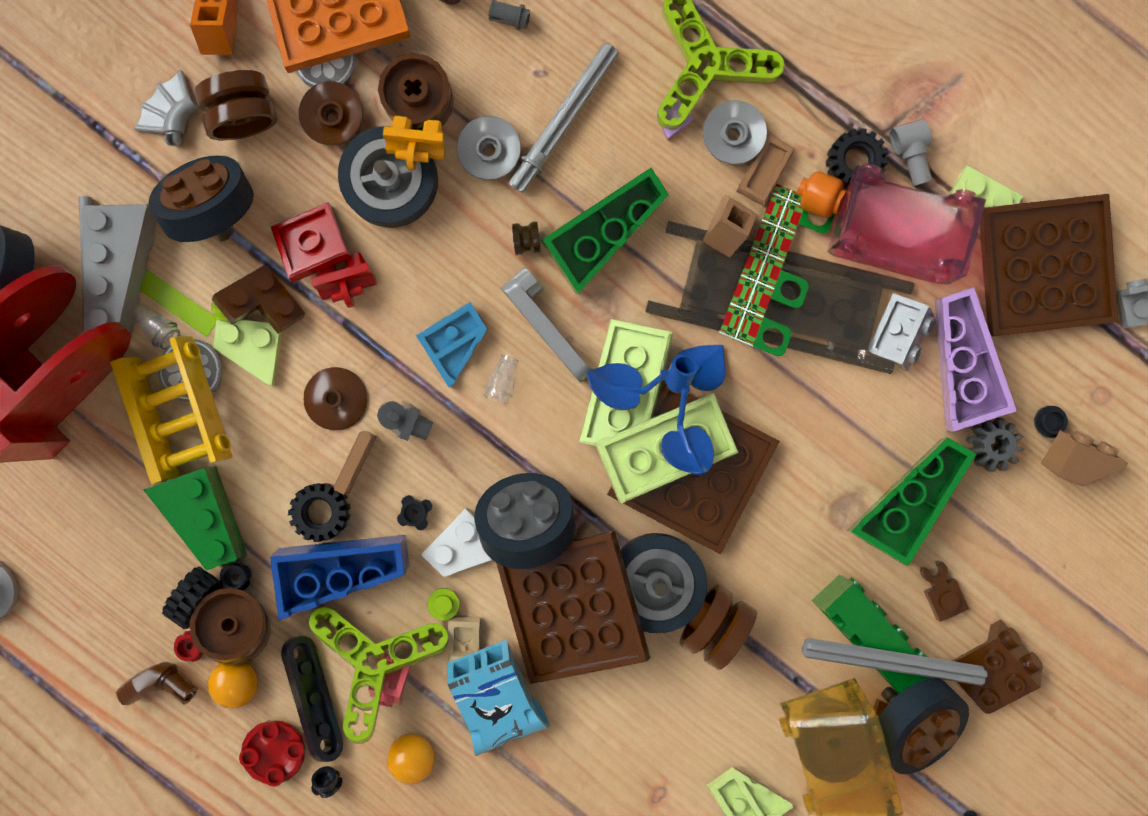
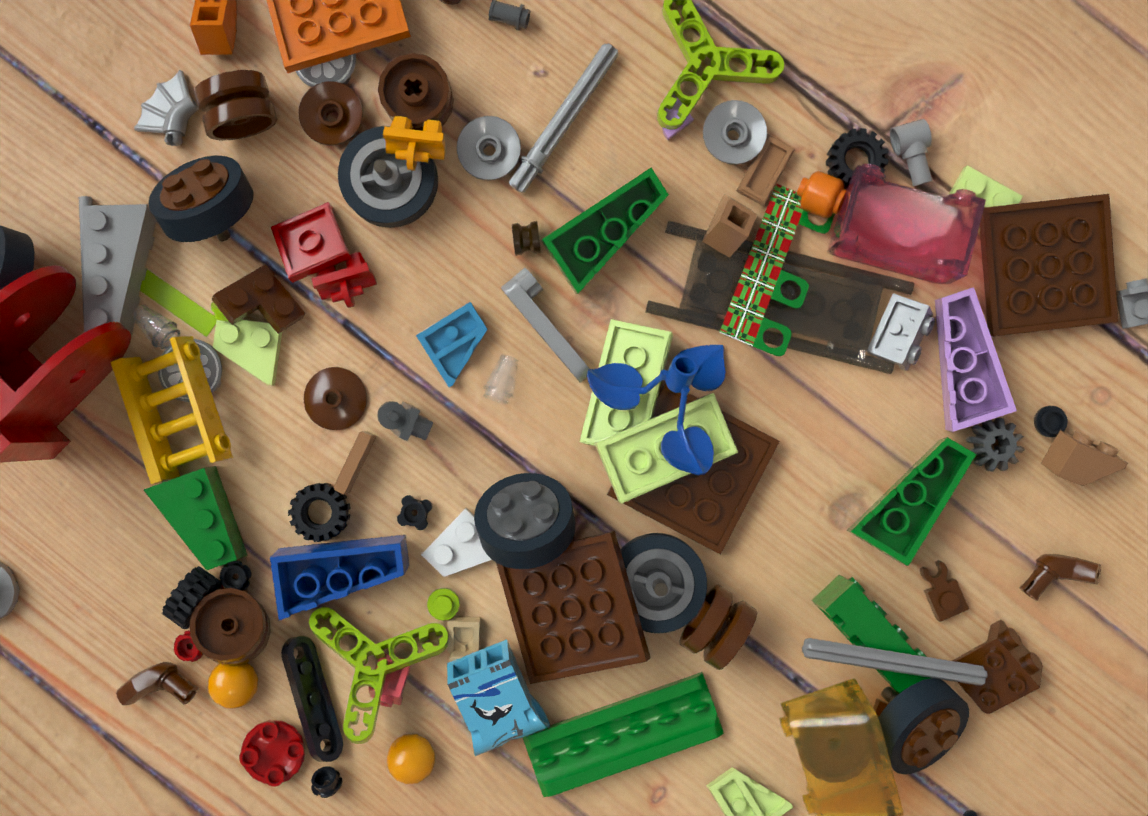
(623, 735): none -> green plate
(1059, 567): none -> reddish brown arm

